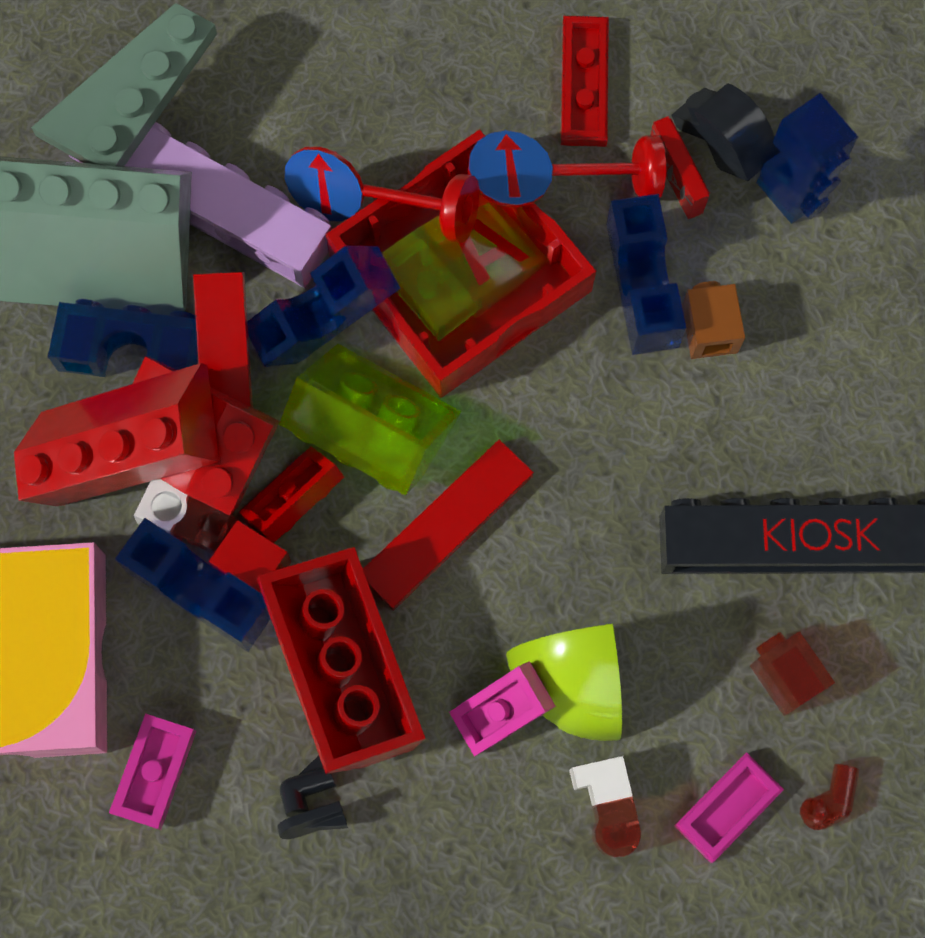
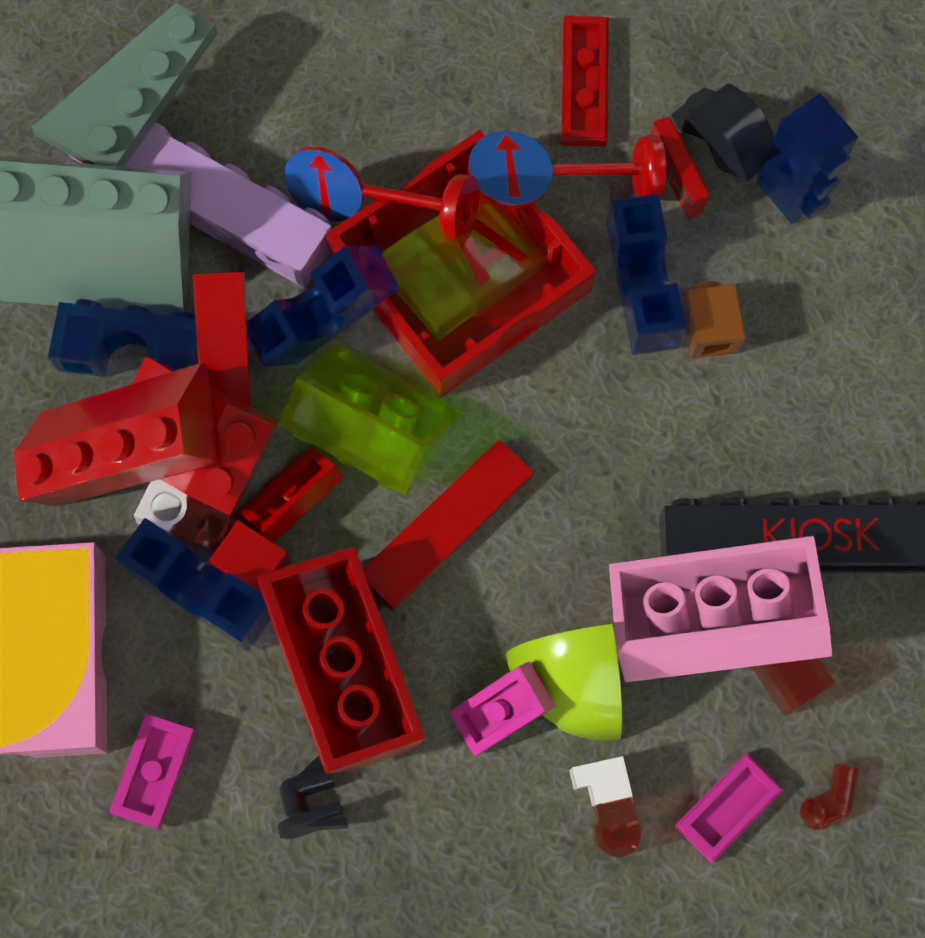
(719, 609): none -> bright pink brick

